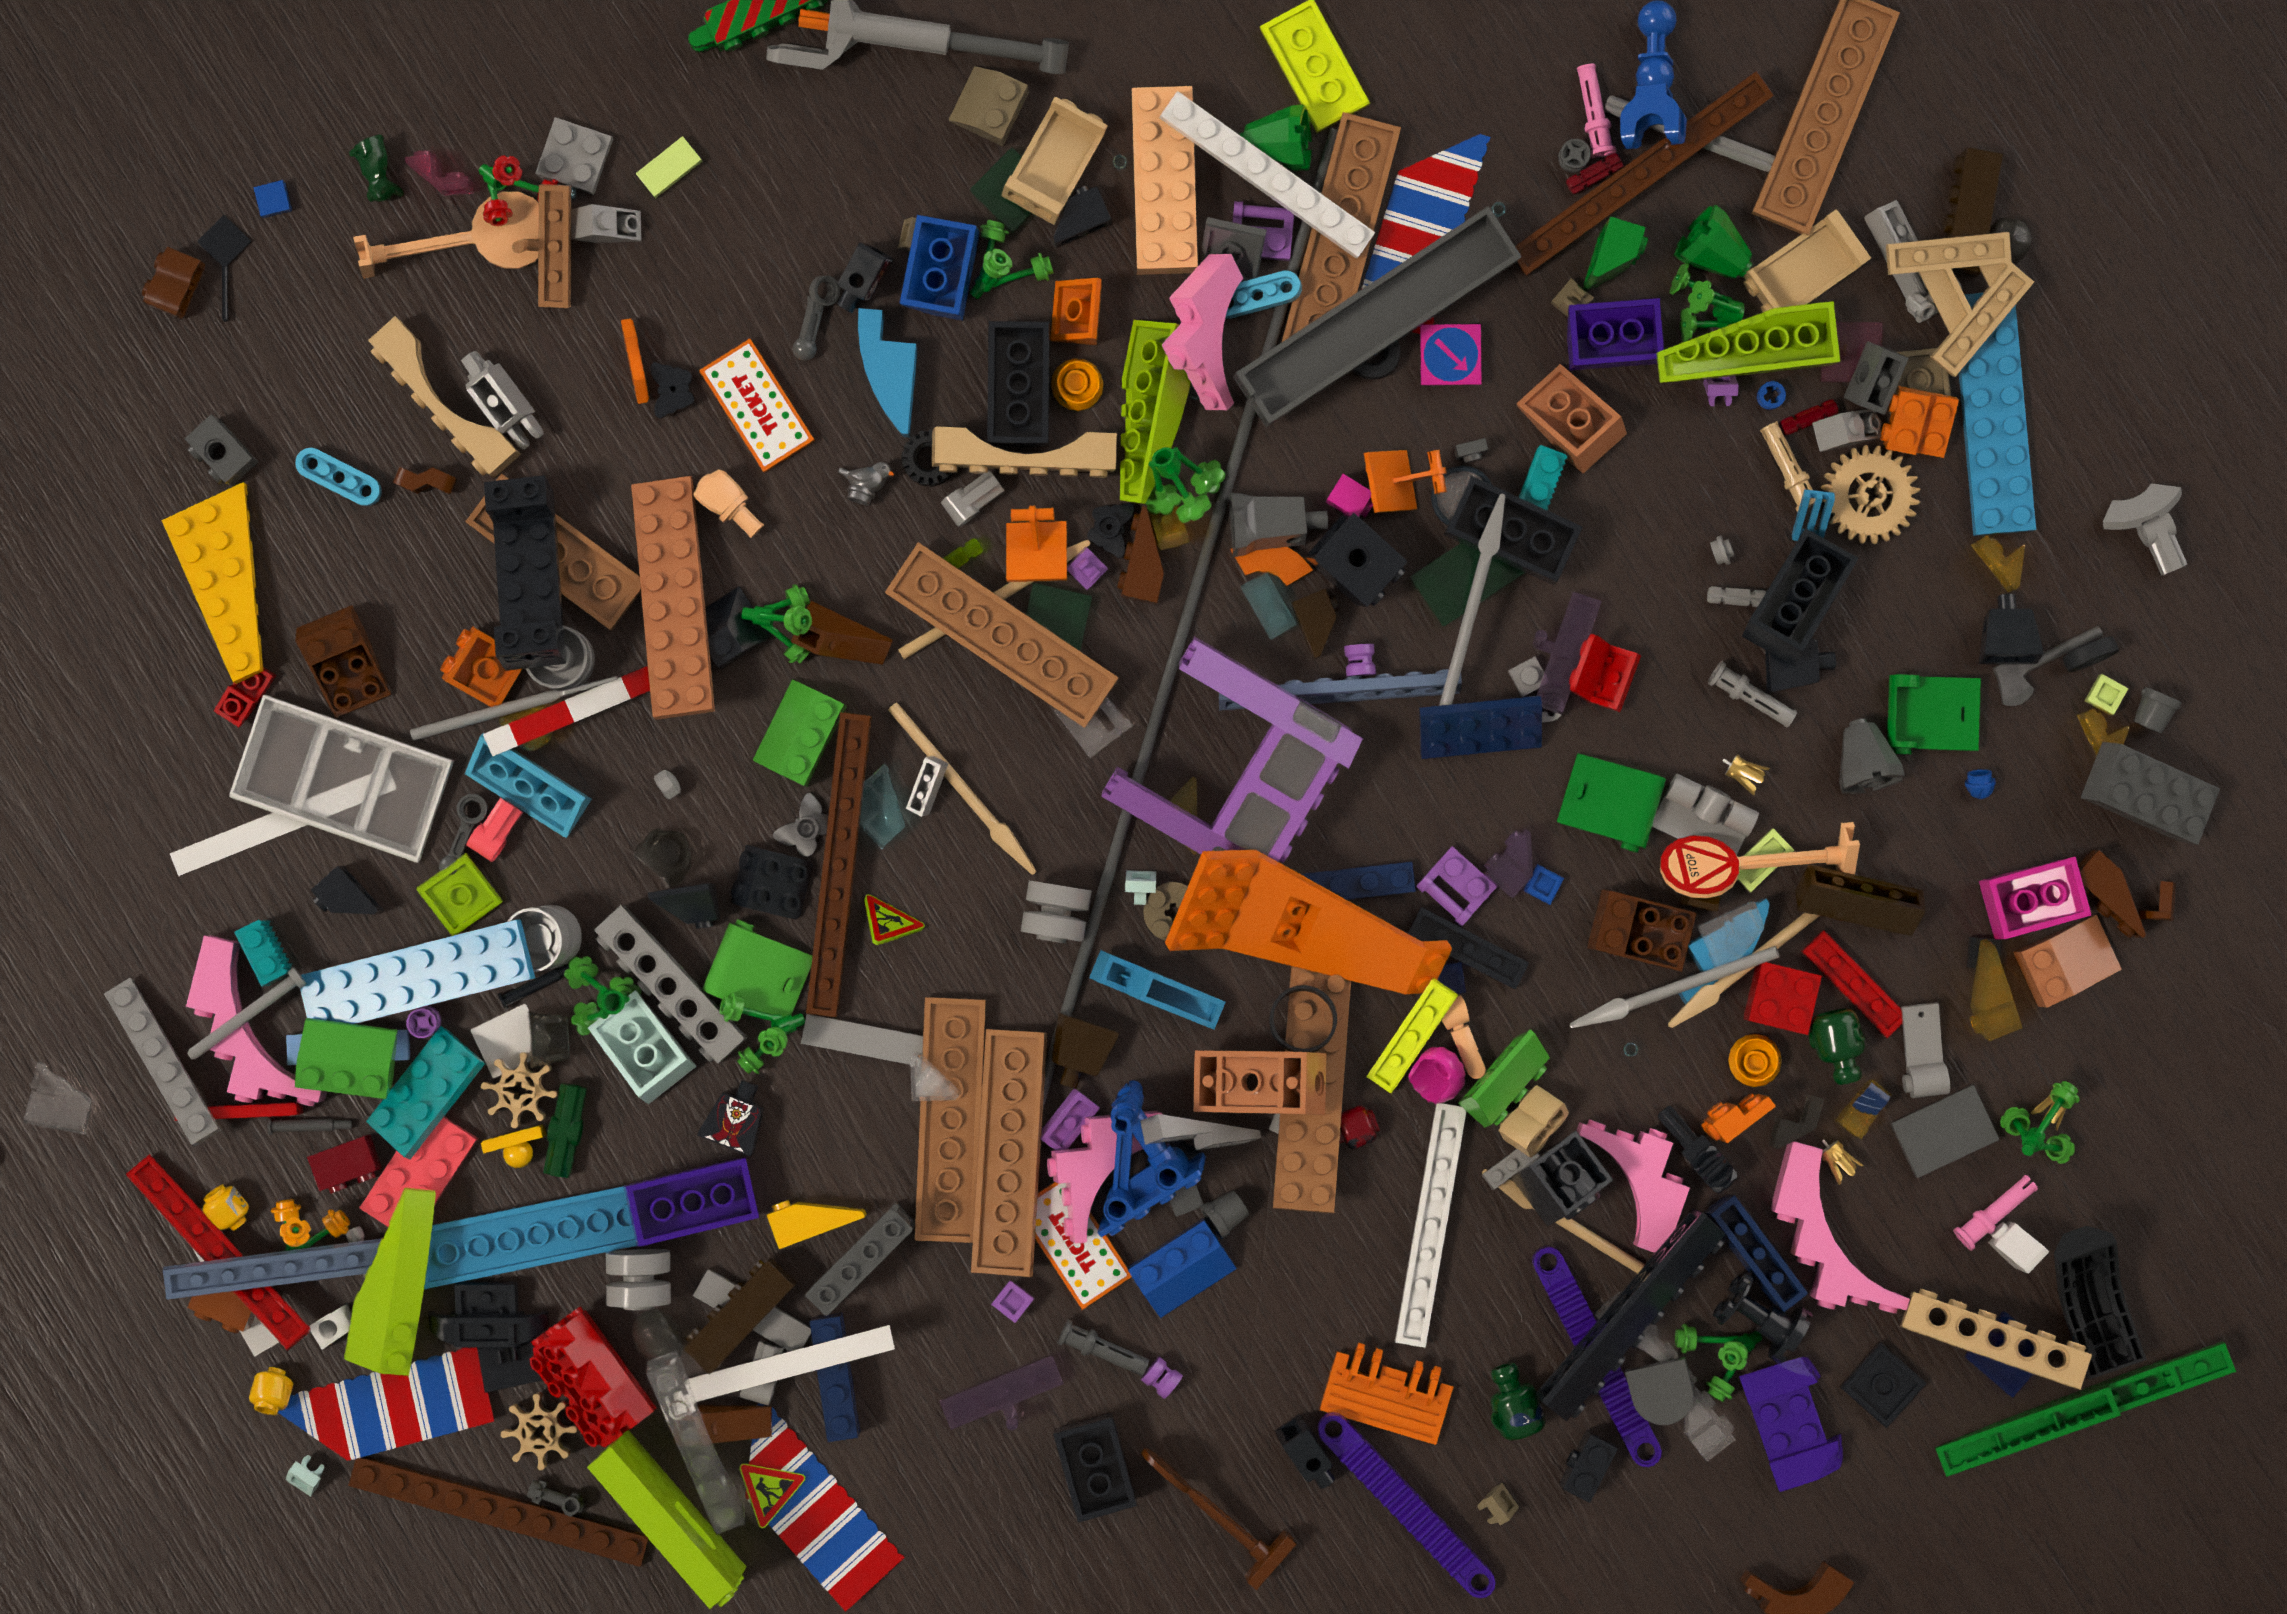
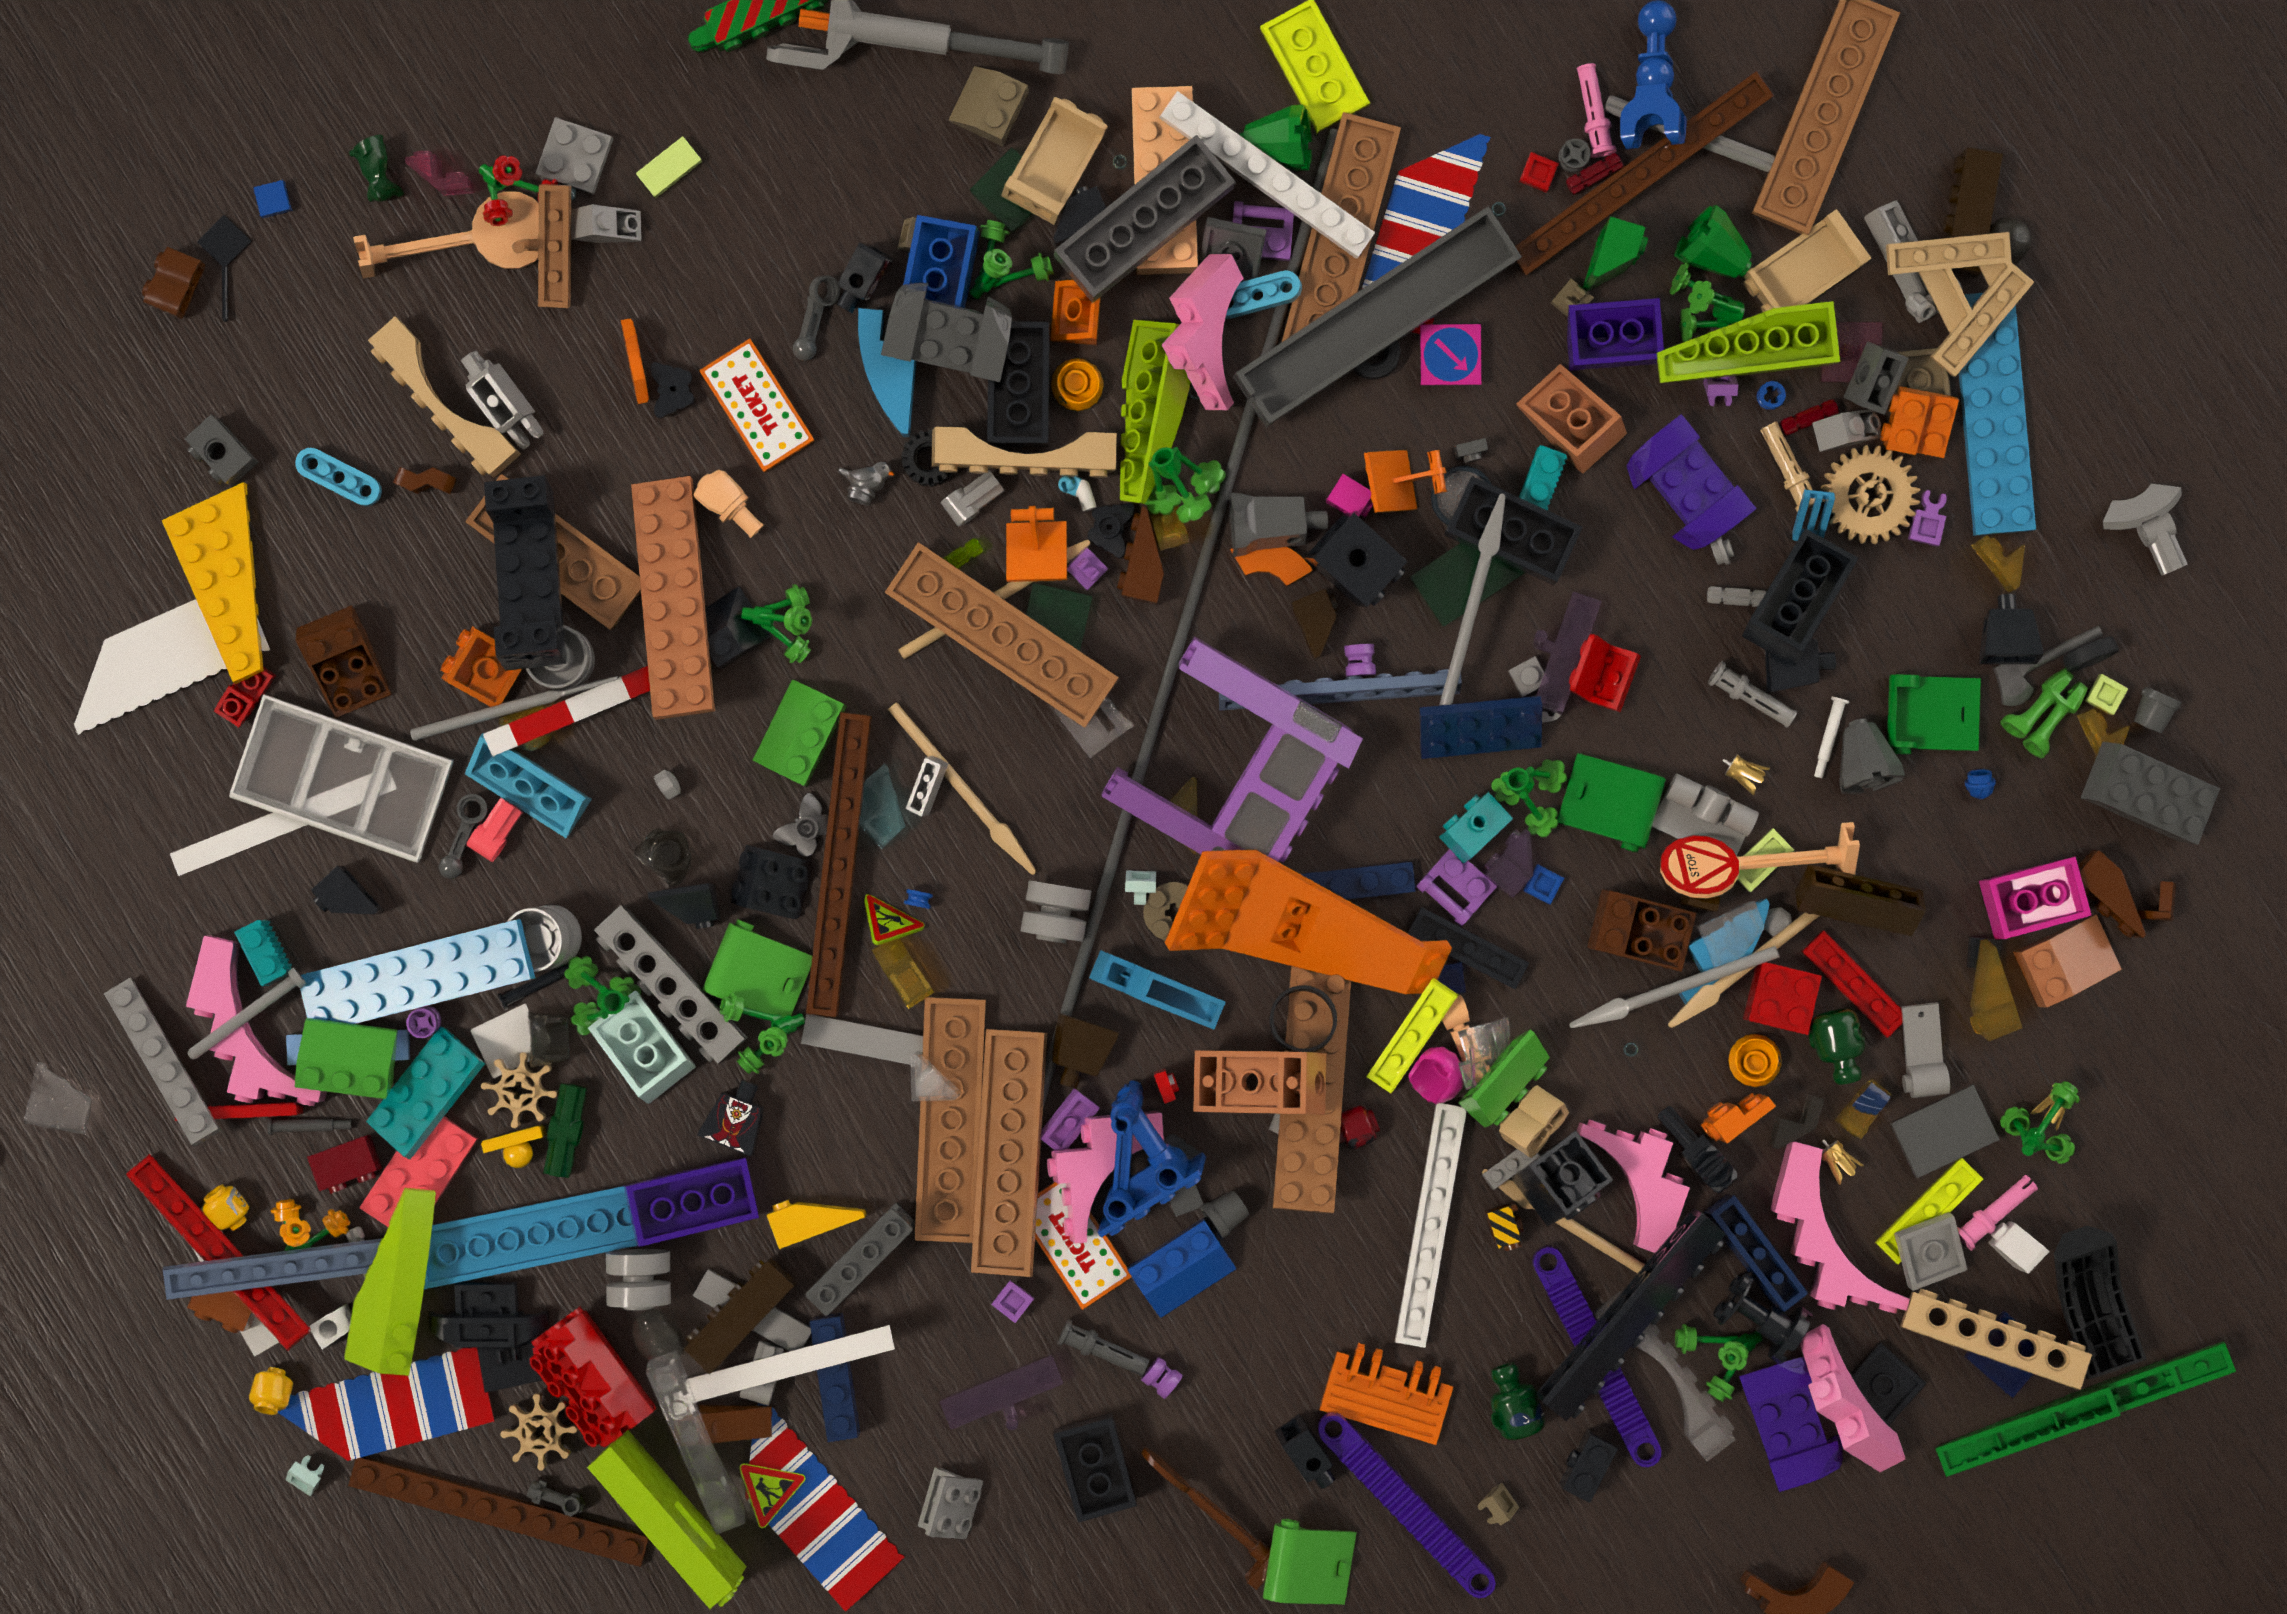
(149, 663): none -> white sticker
(459, 897): lime tile -> none
(842, 637): reddish brown slope -> none
(903, 972): none -> clear yellow slope
(918, 898): none -> blue bush
(948, 333): none -> dark grey piece
(949, 1505): none -> light grey bracket
(1080, 488): none -> arm
(1144, 218): none -> flat silver brick
(1167, 1085): none -> red piece
(1205, 1134): light grey slope -> none
(1268, 605): clear light blue plate -> none
(1308, 1565): none -> bright green door
(1476, 827): none -> teal brick
(1481, 1049): none -> clear slope
(1505, 1226): none -> brick
(1520, 782): none -> bright green plant
(1538, 172): none -> red tile
(1661, 1390): dark grey tile -> none
(1689, 484): none -> dark purple piece
(1776, 920): none -> light grey tile
(1830, 735): none -> white piece
(1843, 1403): none -> bright pink arch
(1928, 524): none -> medium lavender plate
(1930, 1251): none -> light grey plate
(1935, 1201): none -> neon yellow tile
(2020, 725): none -> bright green piece

